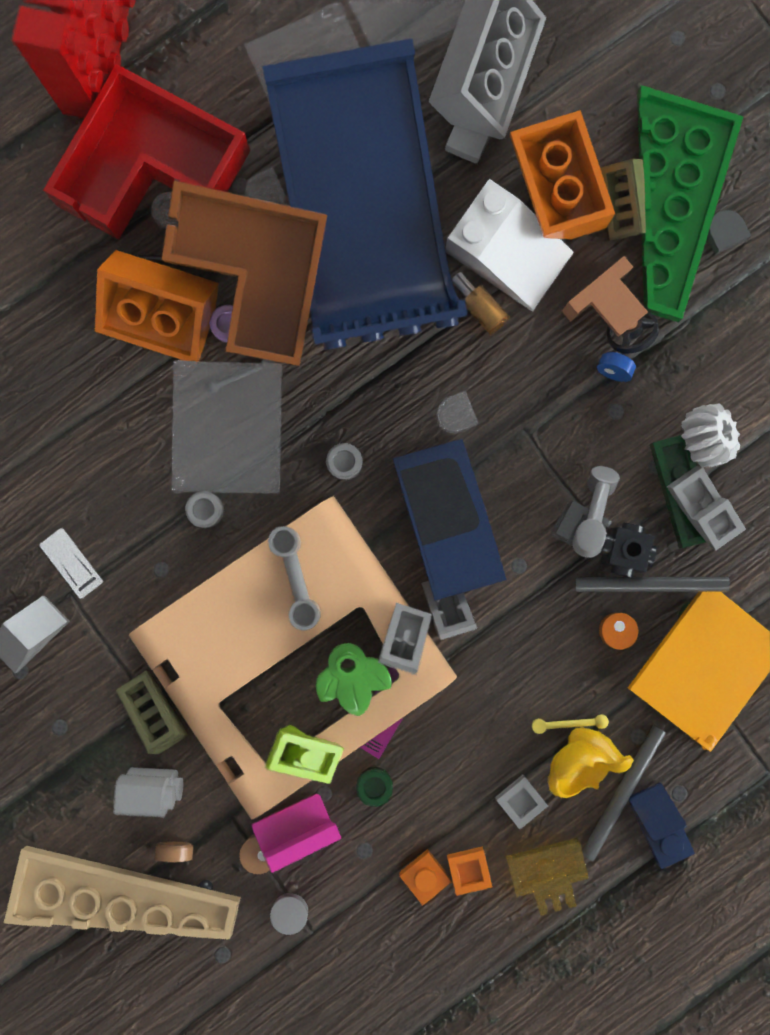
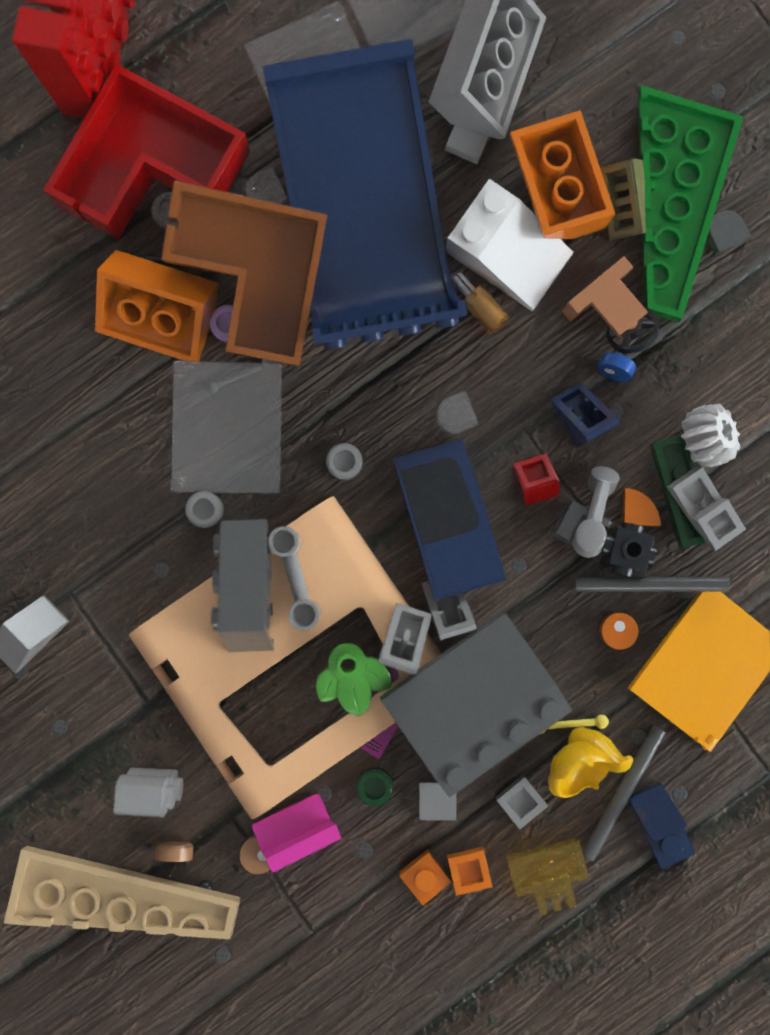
(71, 563): clear sticker -> none
(169, 718): olive slope -> none
(243, 585): none -> dark grey wedge
(289, 913): light grey tile -> none
(304, 755): lime slope -> none
(434, 802): none -> light grey tile
(476, 703): none -> dark grey slope
(536, 479): none -> red slope
(583, 414): none -> dark blue slope
(638, 509): none -> orange tile

